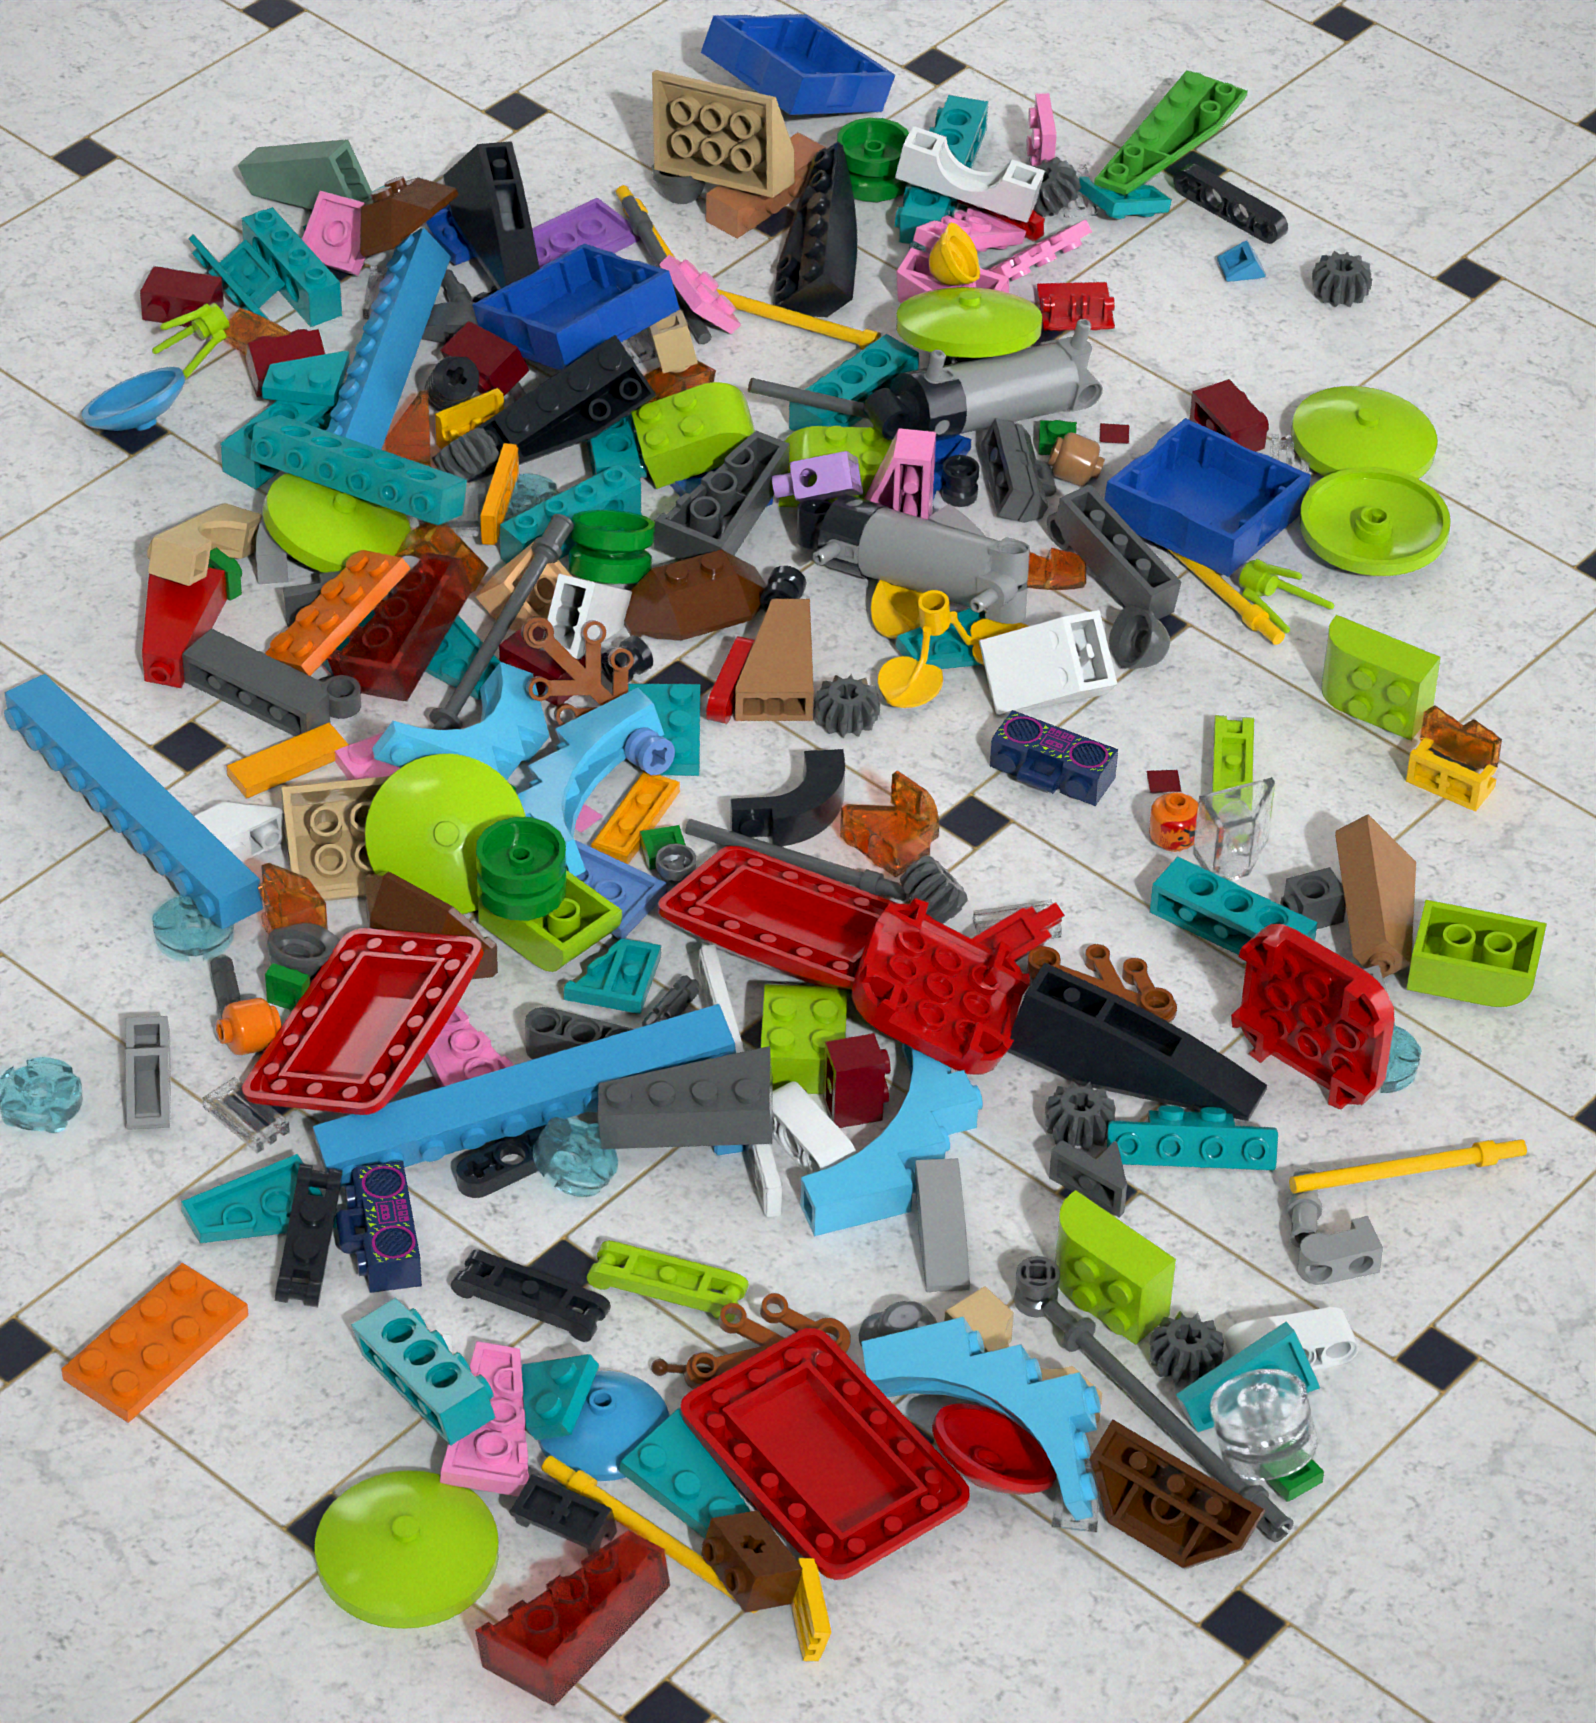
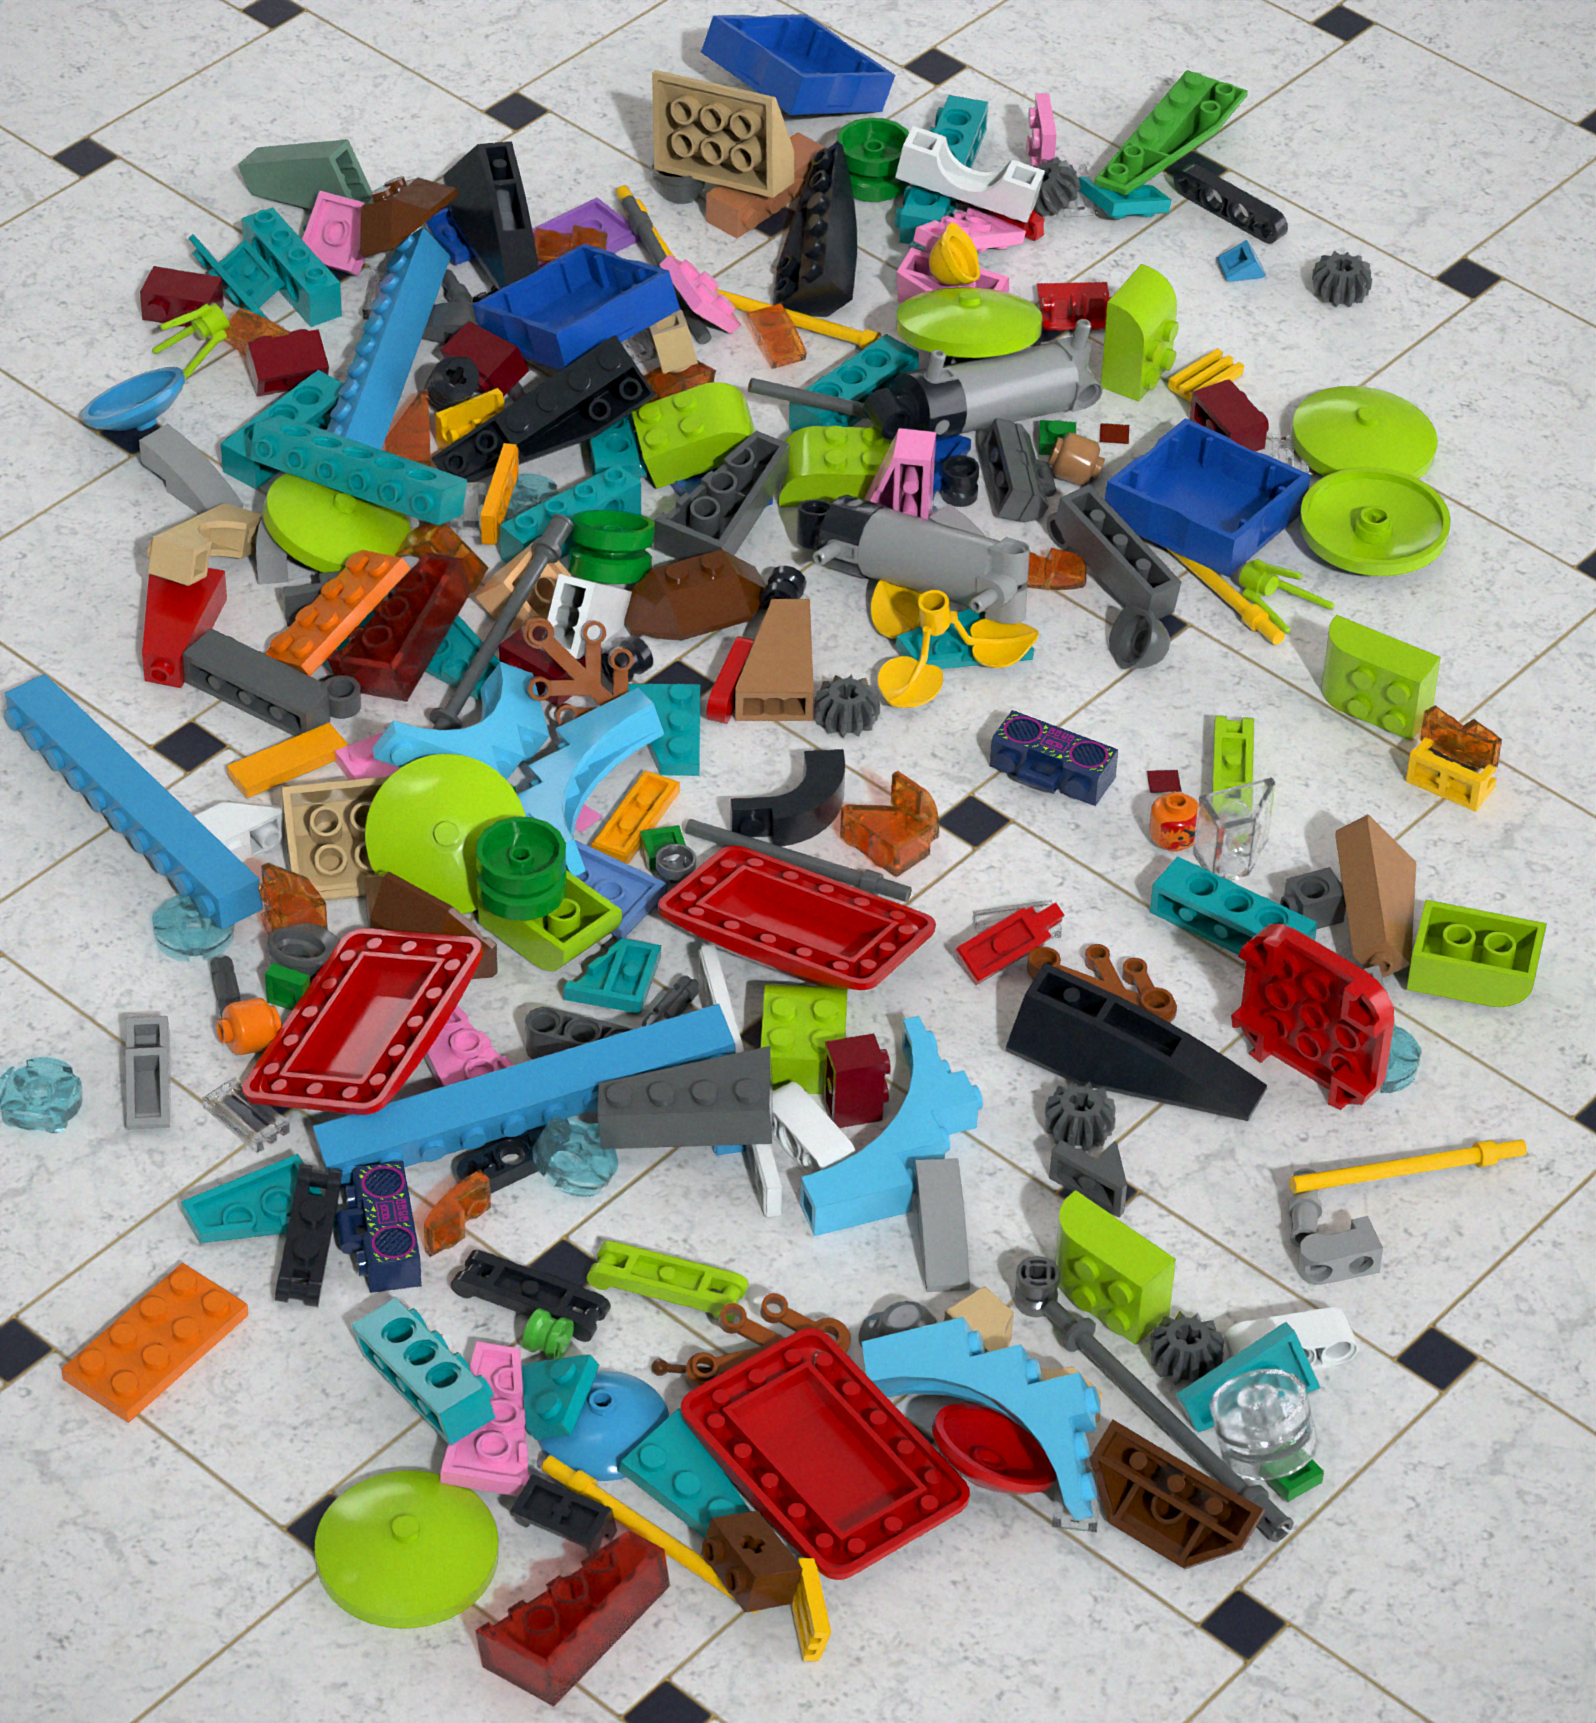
(186, 470): none -> light grey slope
(232, 570): green plate -> none
(308, 379): teal wing -> none
(447, 1219): none -> clear orange slope
(468, 454): dark grey gear -> none
(547, 1334): none -> bright green wheel
(553, 244): none -> clear orange slope
(649, 751): medium blue wheel -> none
(777, 335): none -> clear orange slope
(836, 476): lavender torso -> none
(934, 884): dark grey gear -> none
(938, 989): red tile -> none
(1043, 251): bright pink wing -> none
(1048, 663): white slope -> none
(1139, 334): none -> lime brick
(1194, 1140): teal bracket -> none
(1202, 371): none -> yellow tile

